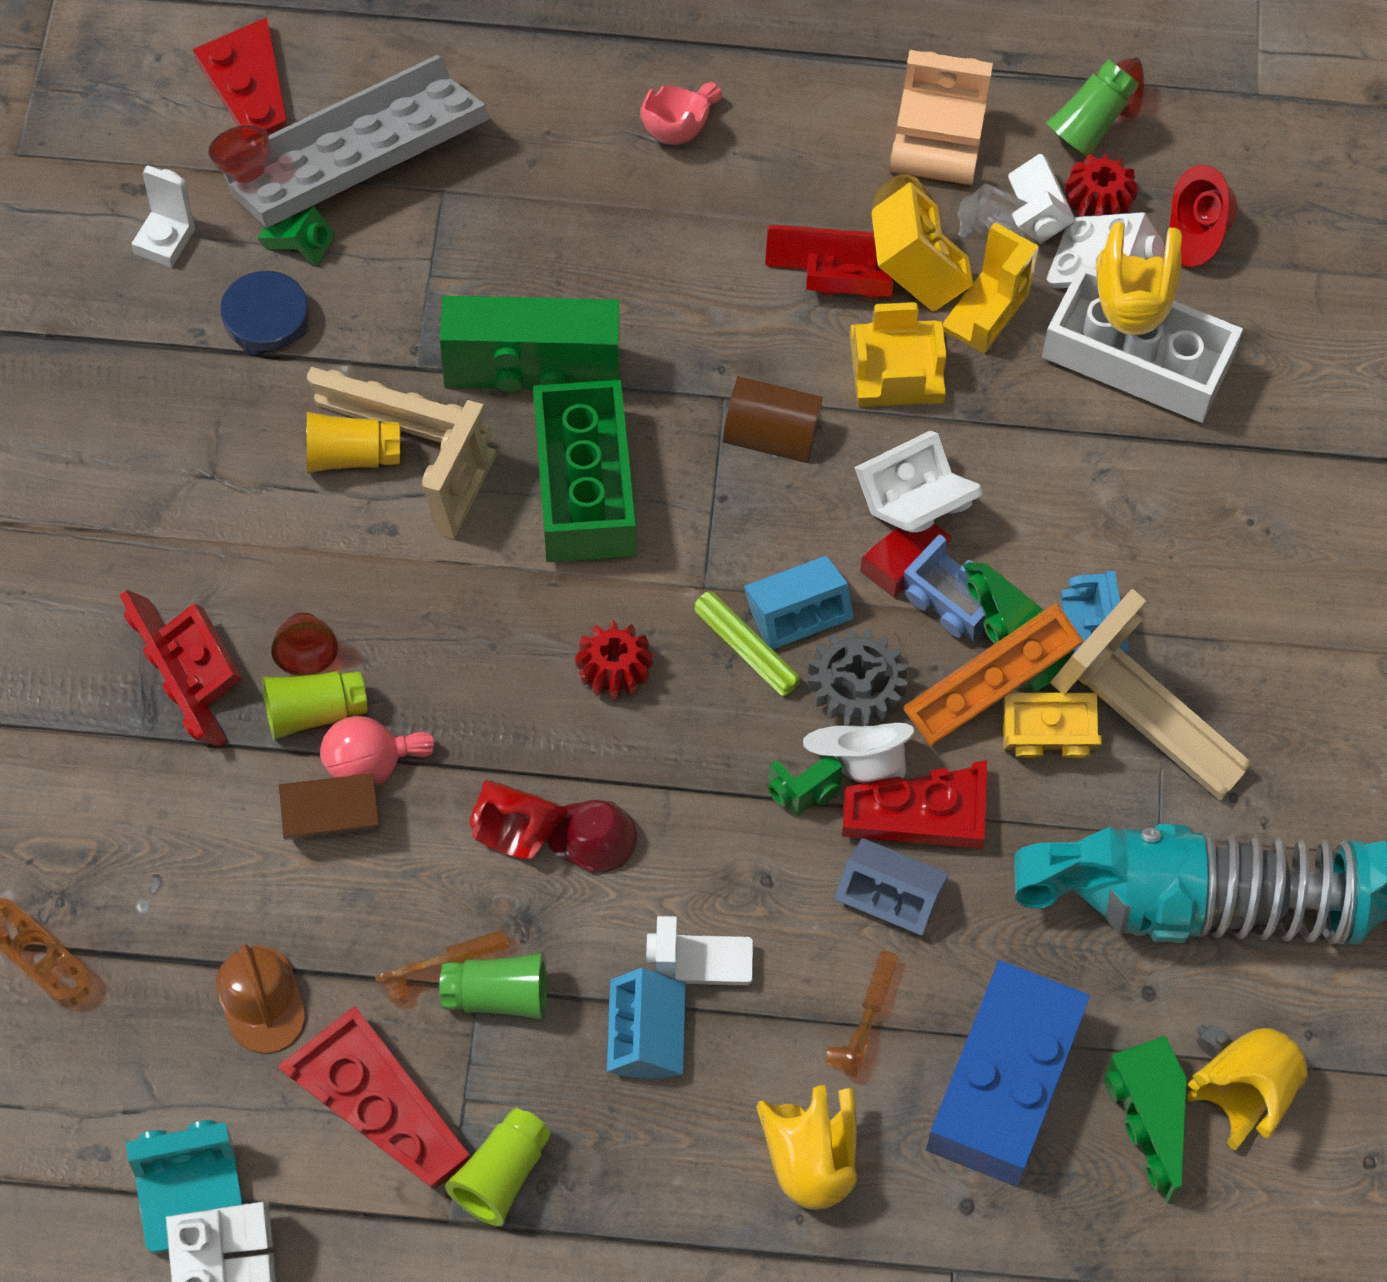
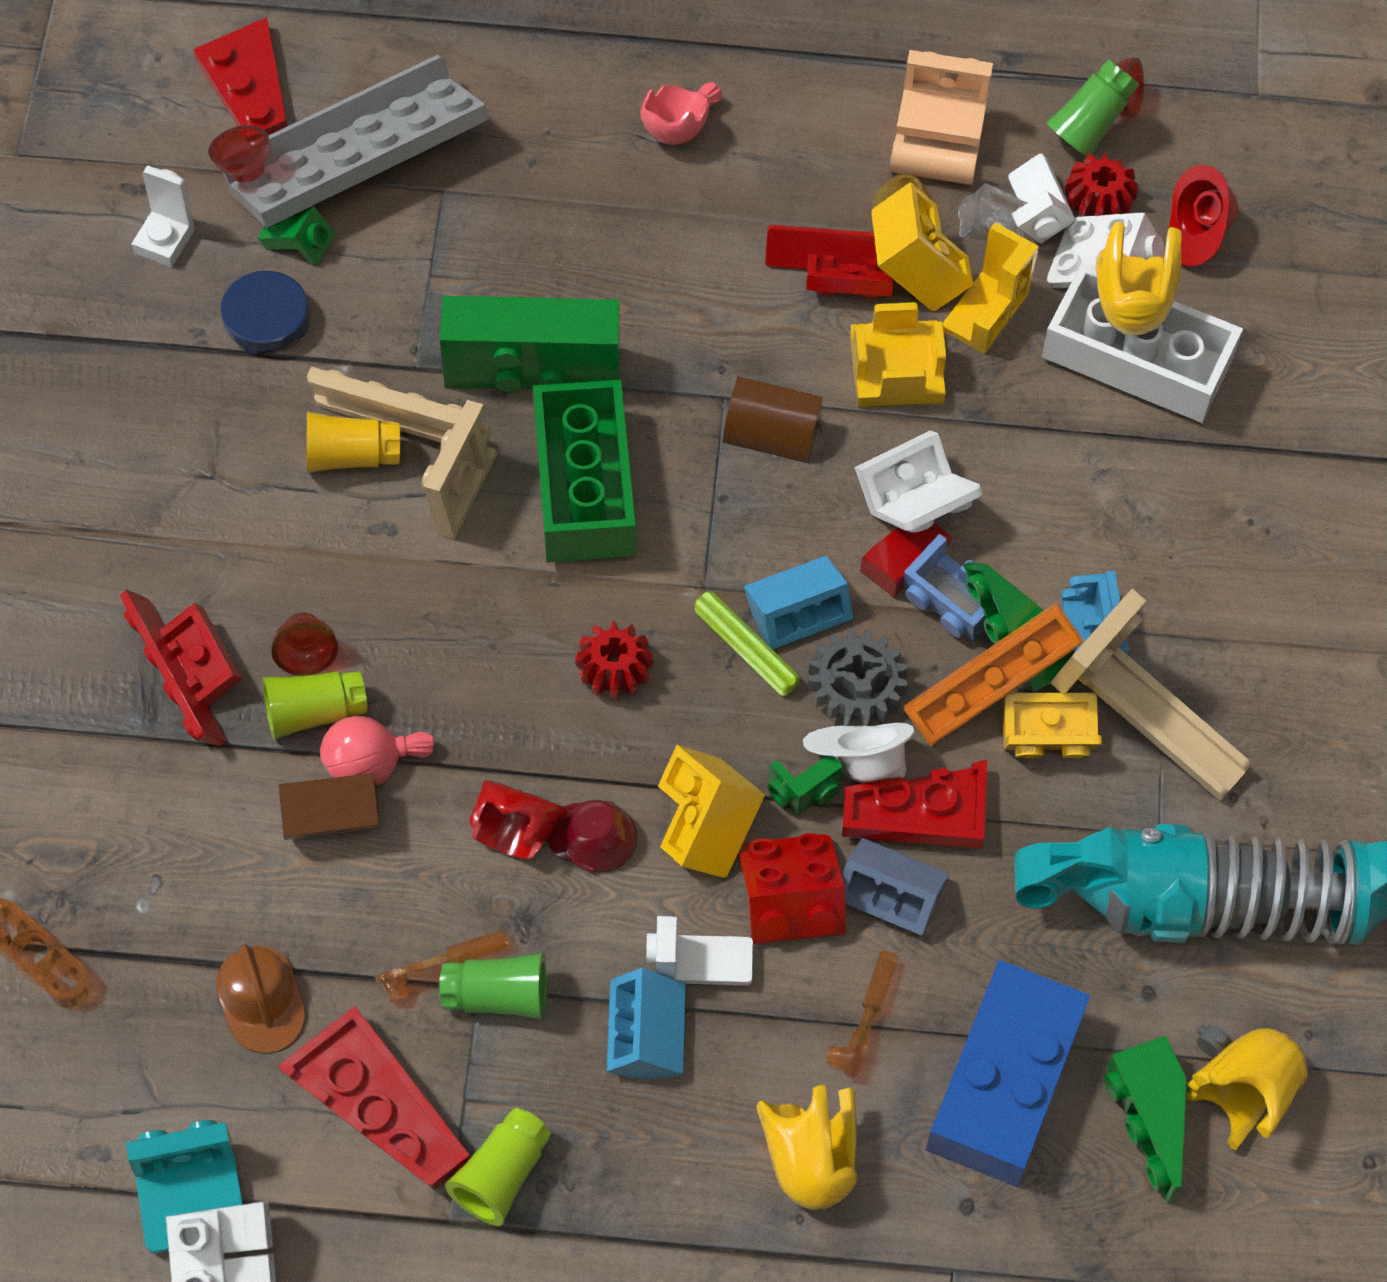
(711, 813): none -> yellow panel
(793, 888): none -> red bracket

